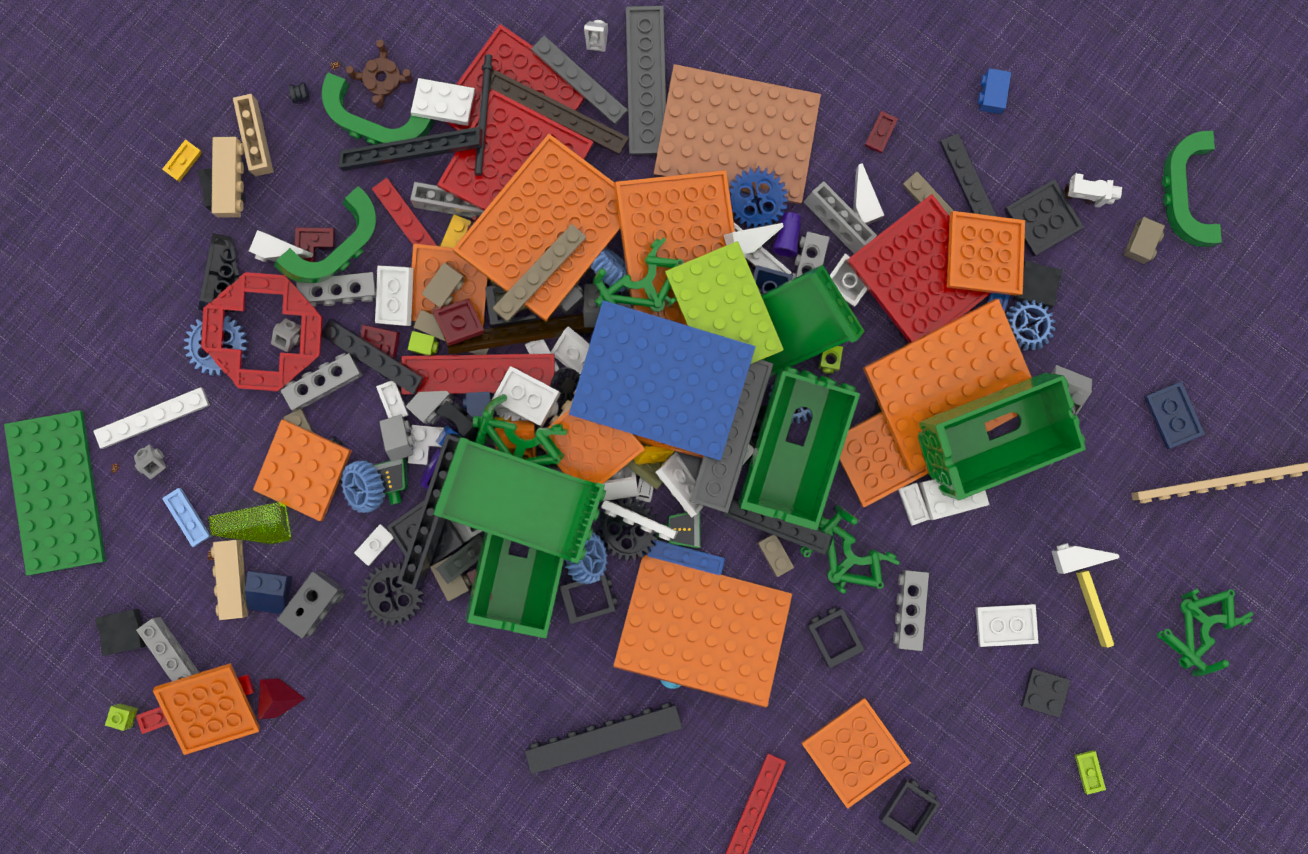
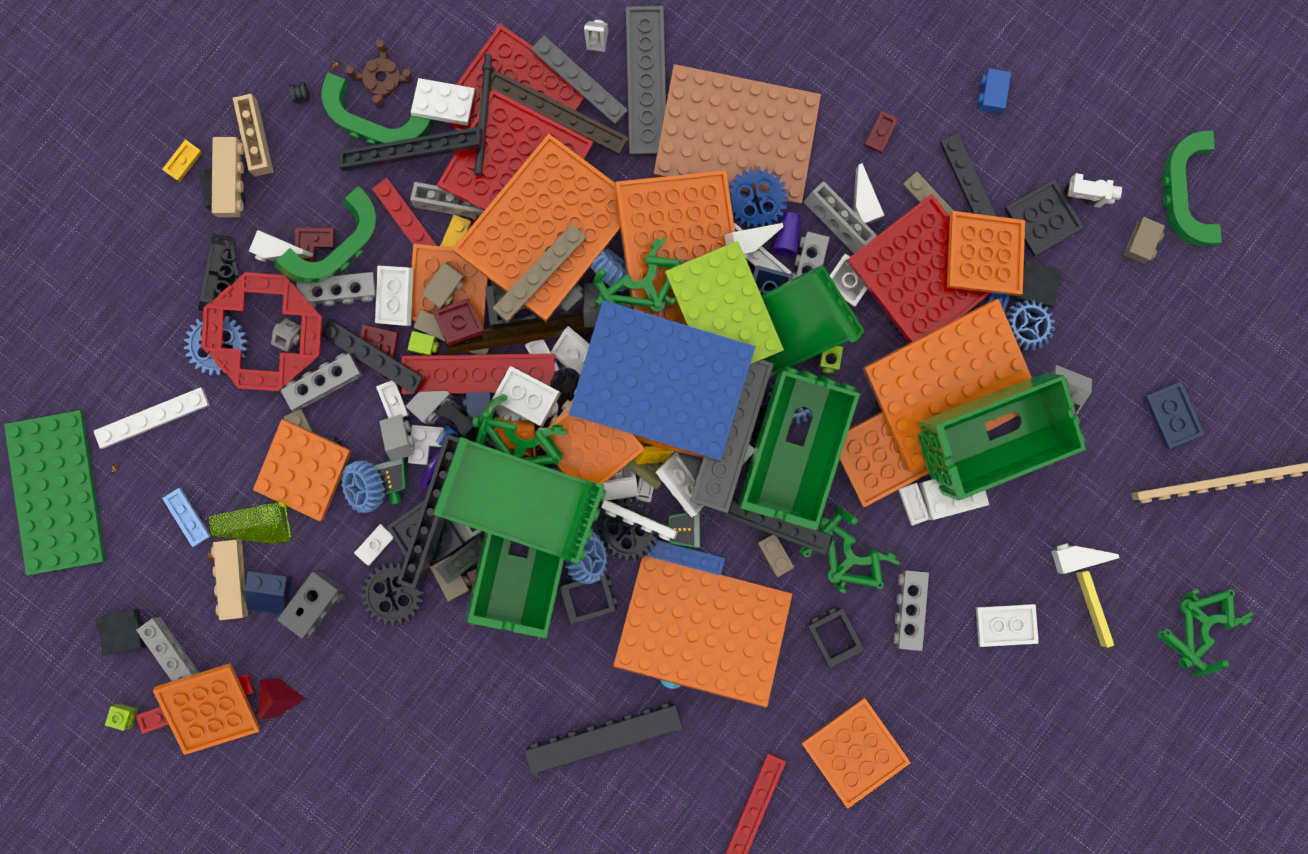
(149, 461): light grey brick -> none
(923, 820): black window -> none
(1045, 692): black plate -> none
(1090, 772): lime plate -> none

